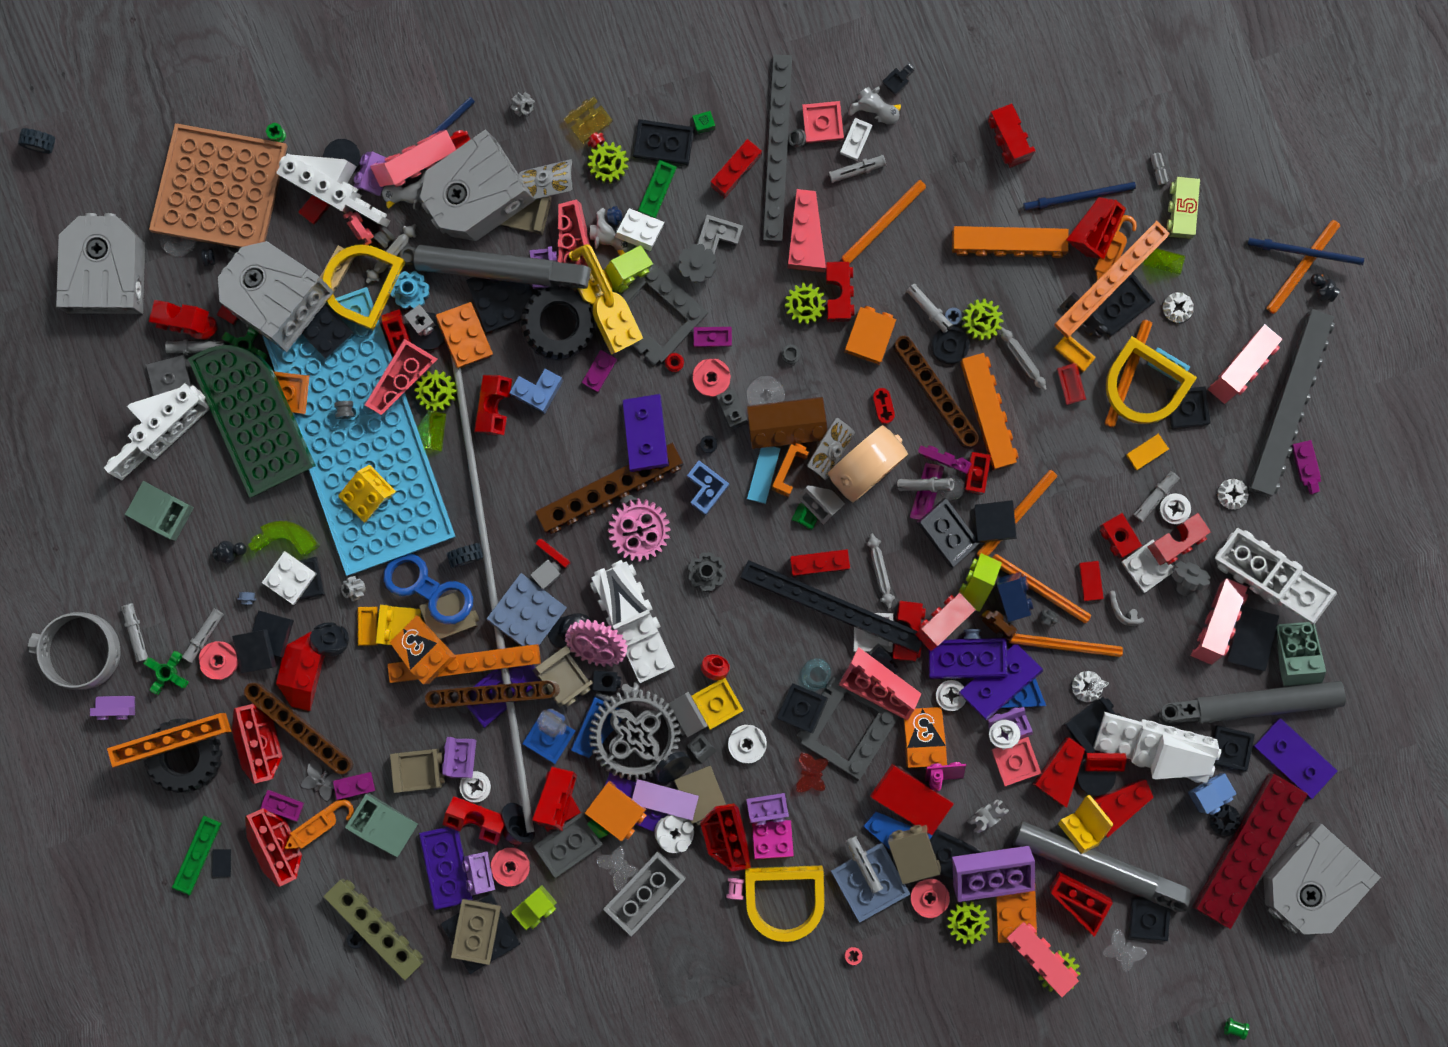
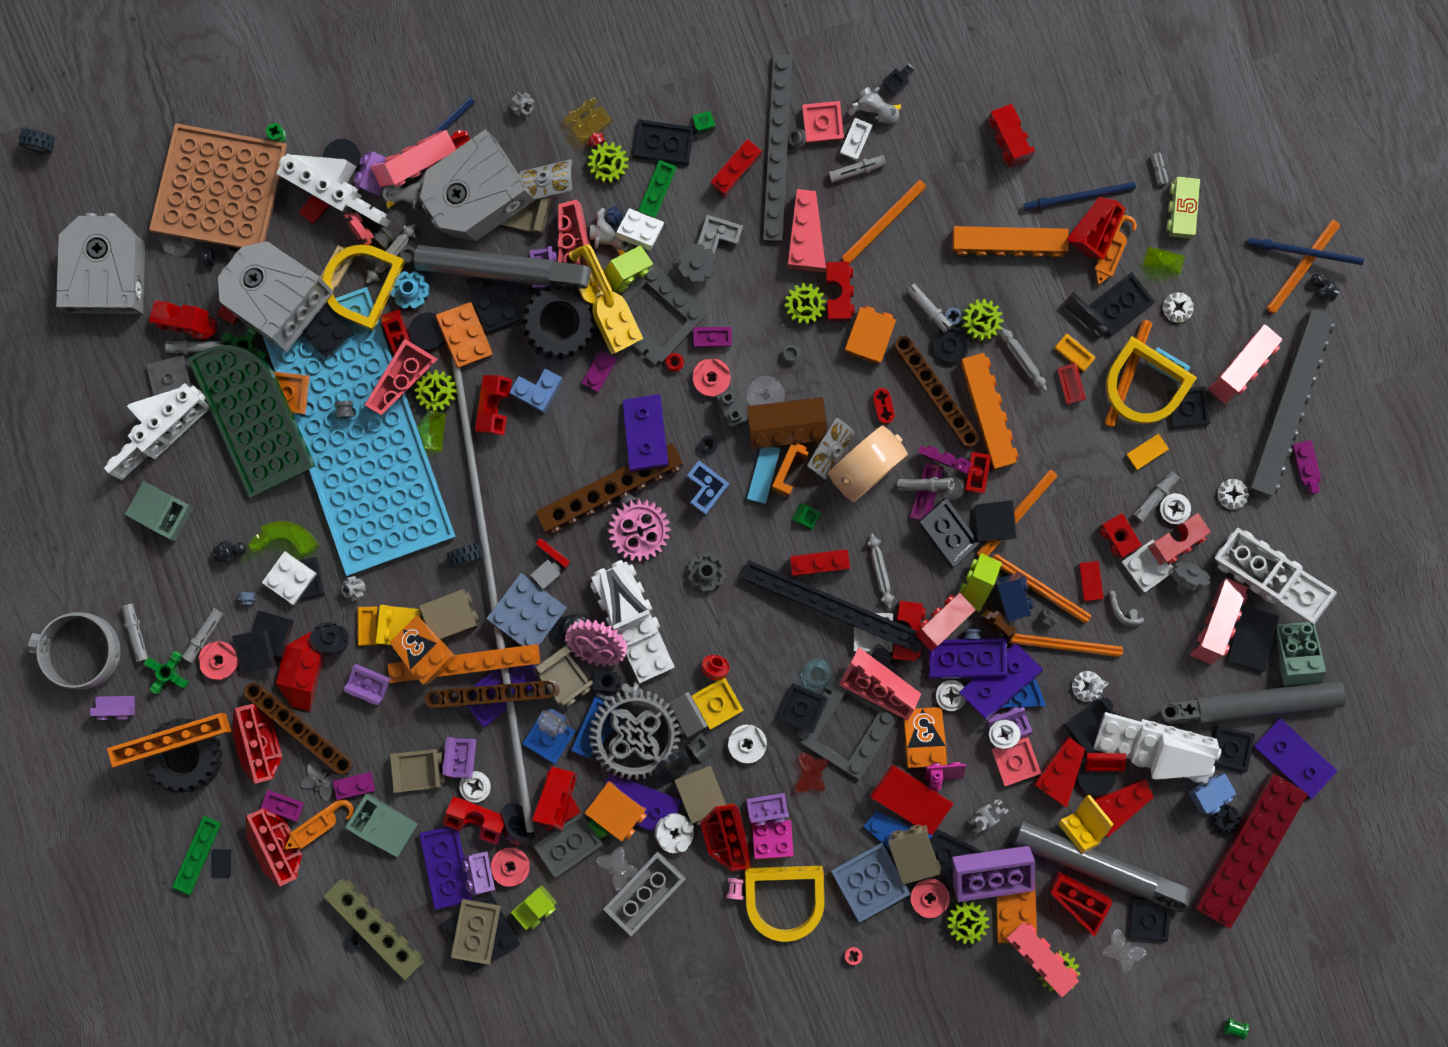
(366, 492): yellow bracket -> none
(367, 685): none -> medium lavender bracket
(413, 317): light grey brick -> none
(428, 589): blue bar -> none
(665, 799): lavender sticker -> none
(821, 502): light grey slope -> none
(873, 883): light grey pin -> none
(1111, 279): orange plate -> none
(1316, 882): light grey piece -> none

